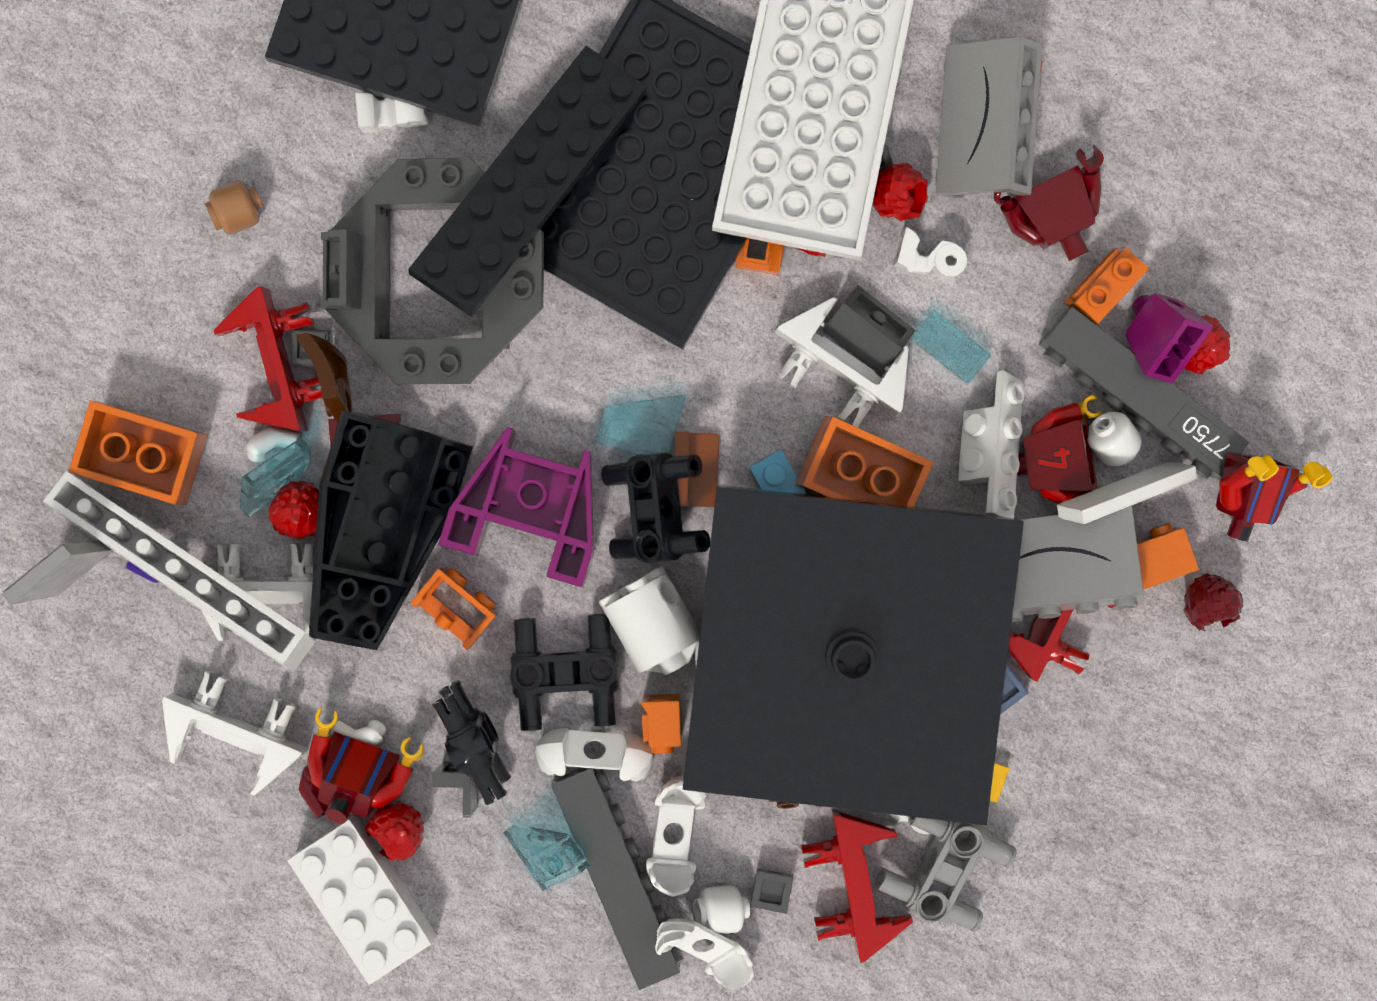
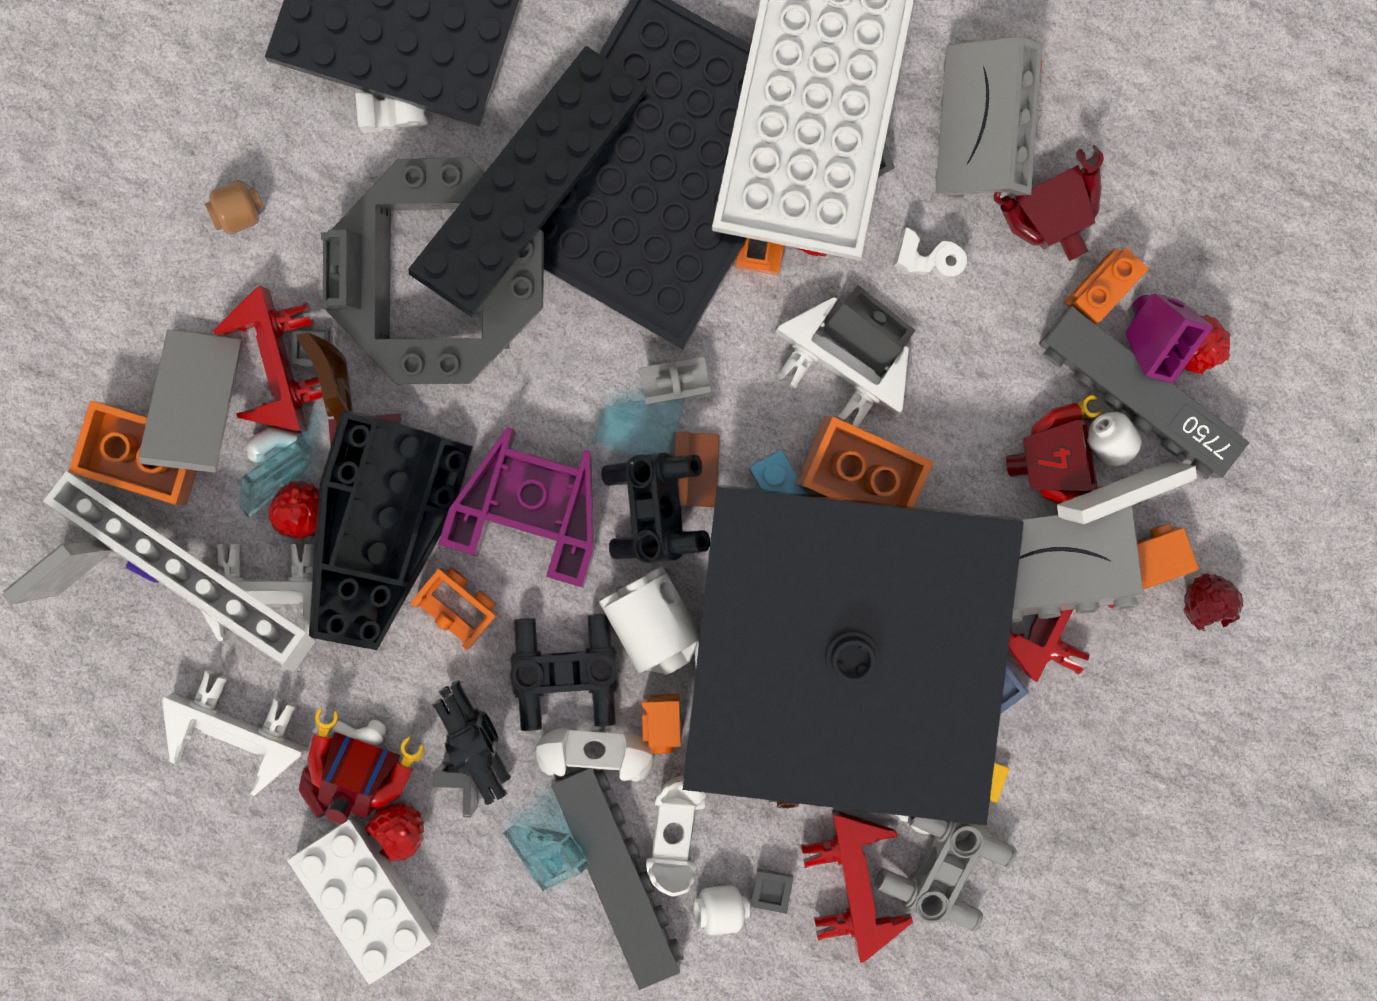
(190, 401): none -> light grey tile
(675, 380): none -> light grey hips
(724, 958): white piece -> none
(900, 192): red piece -> none
(950, 346): clear light blue tile -> none
(992, 446): white bracket -> none
(1258, 487): torso -> none

